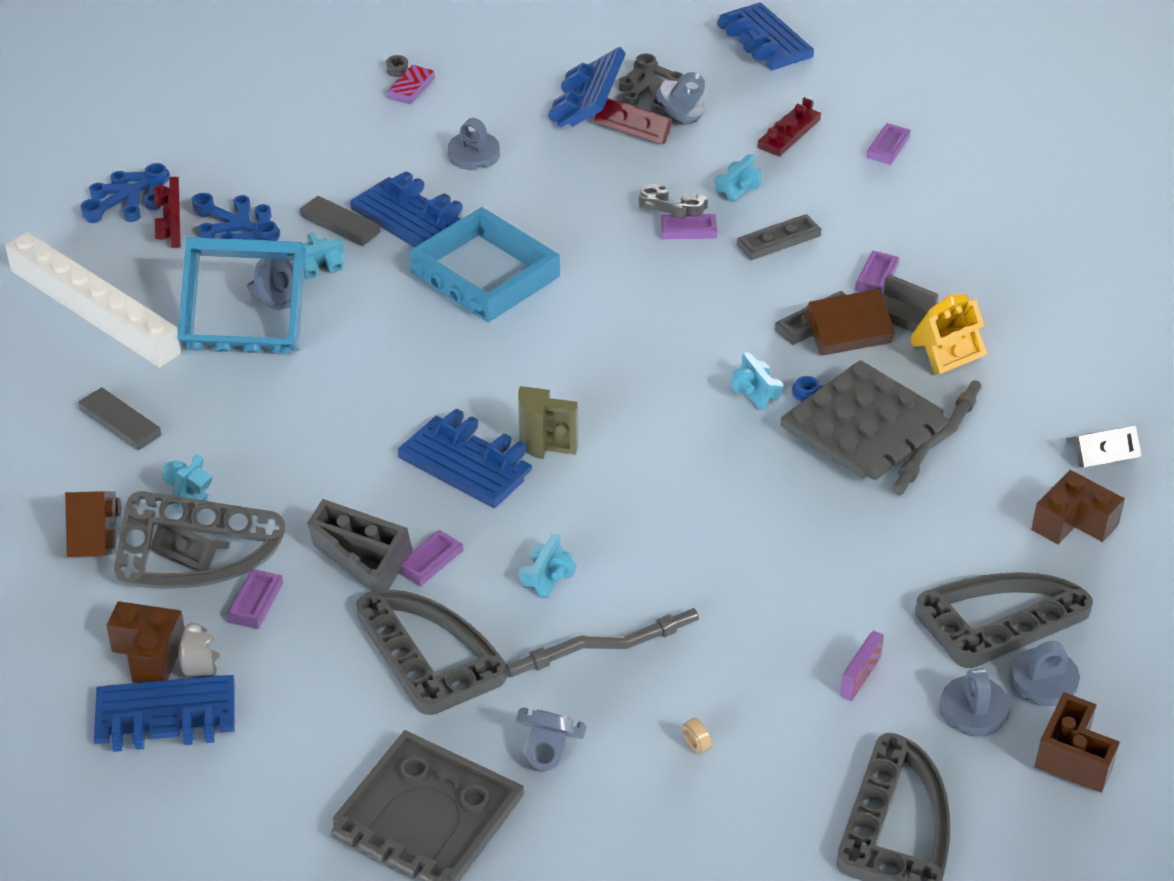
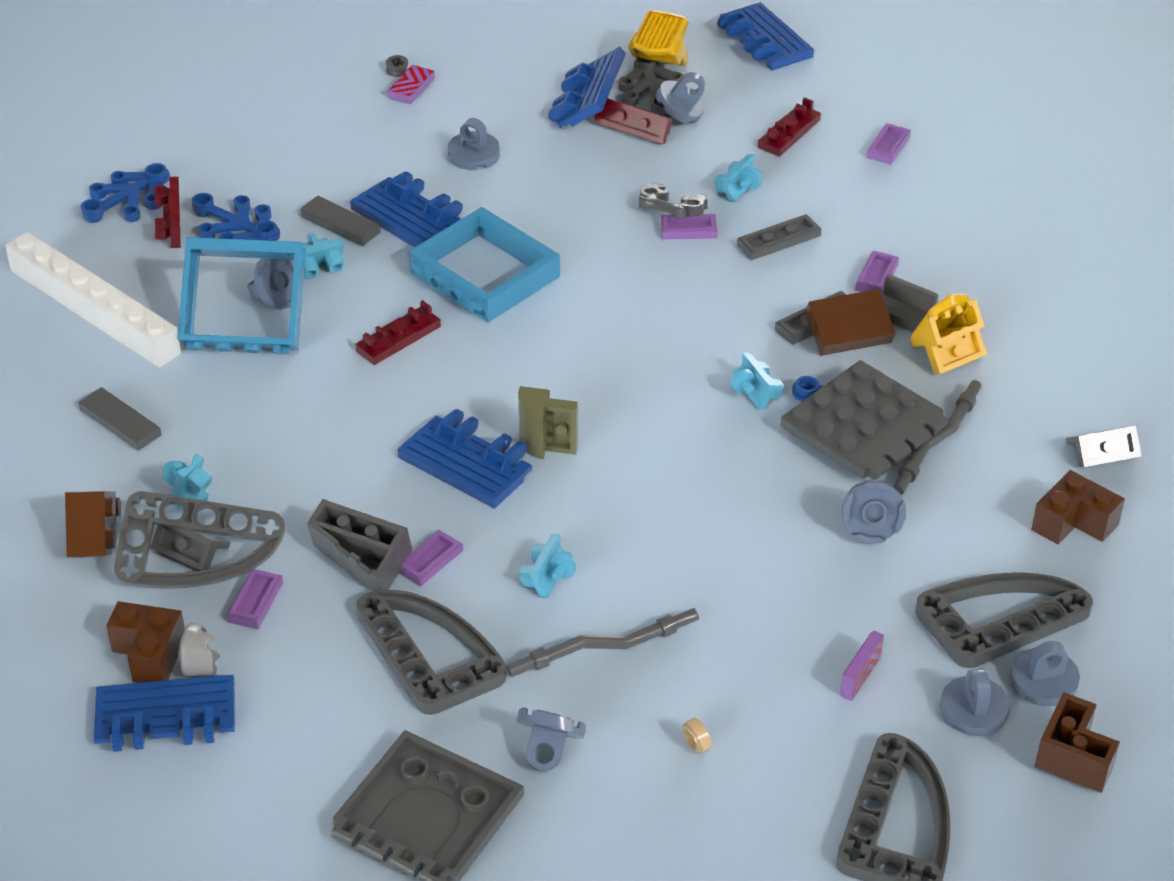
(398, 334): none -> dark red plate
(661, 38): none -> yellow piece
(873, 511): none -> sand blue tile

